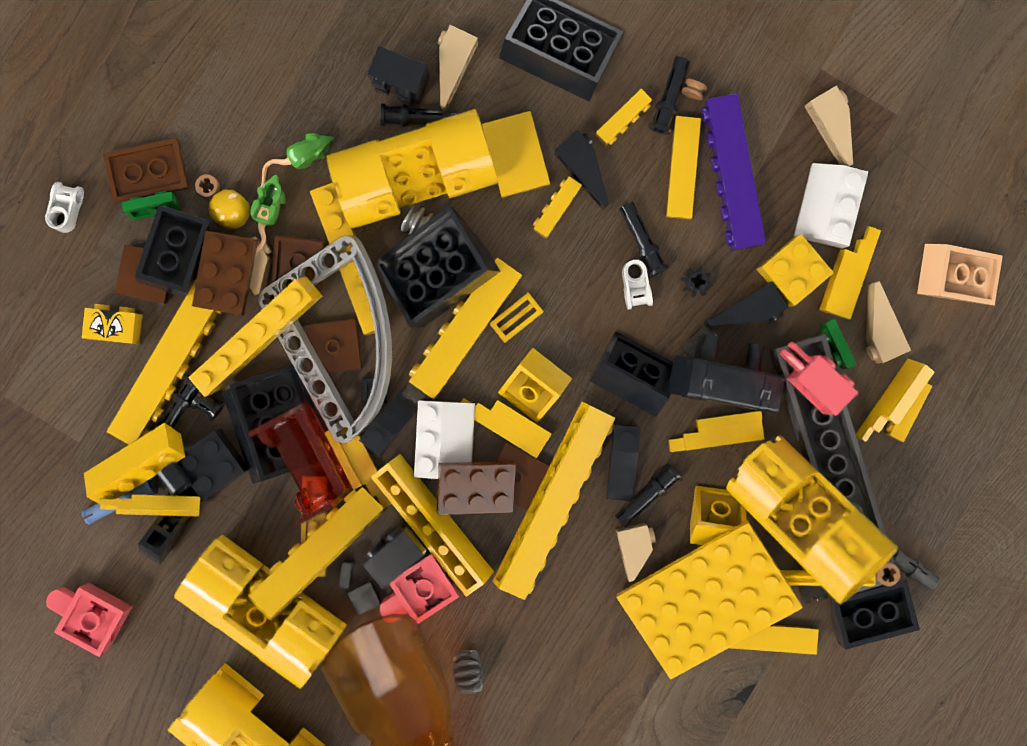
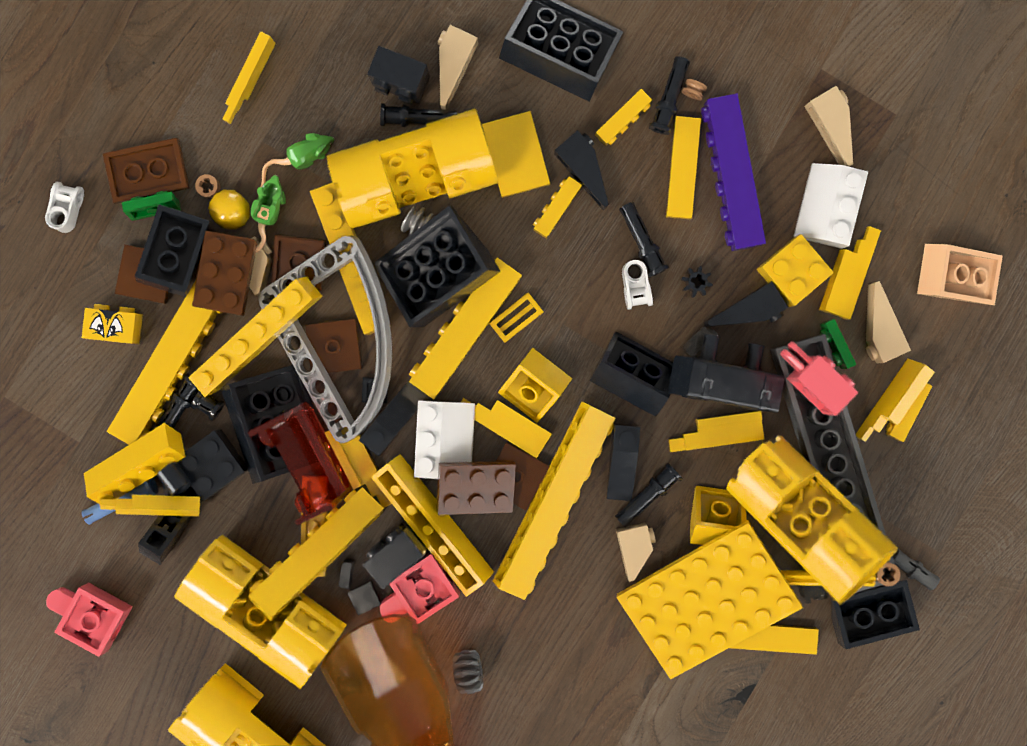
(249, 75): none -> yellow piece

